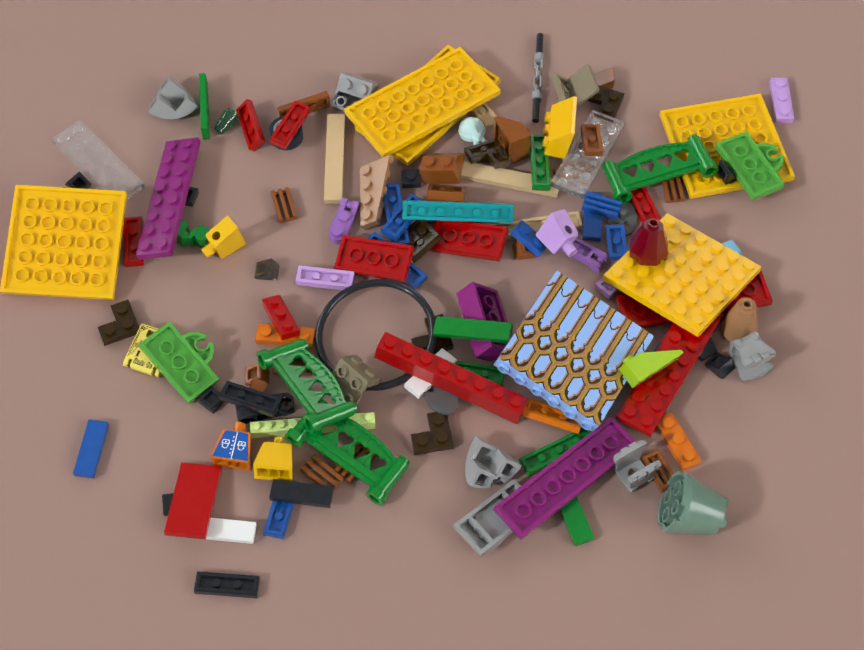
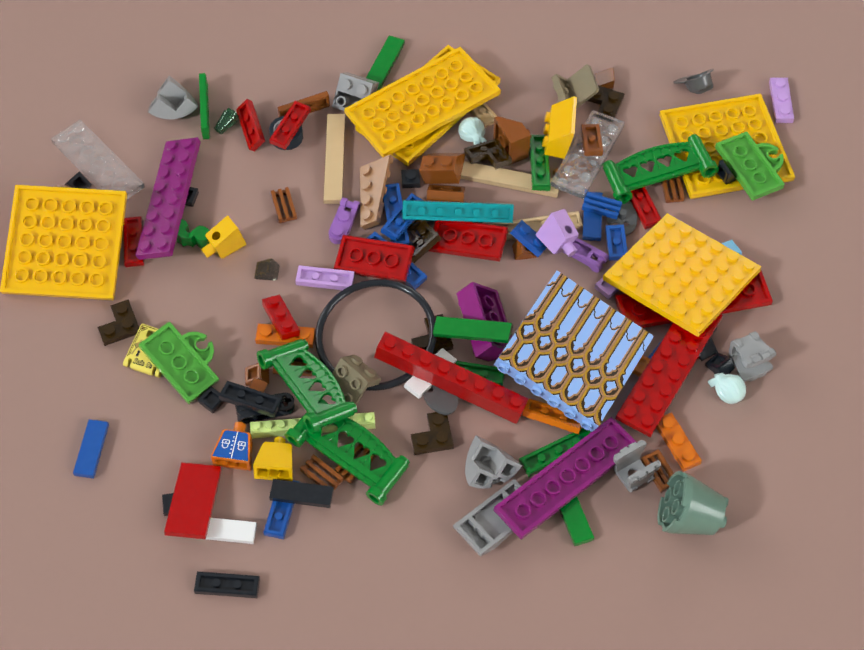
(385, 60): none -> green tile
(536, 95): piece -> none
(646, 364): lime slope -> none
(649, 243): dark red cone -> none
(698, 83): none -> dark grey piece
(729, 387): none -> light aqua piece
(740, 320): medium nougat cone -> none

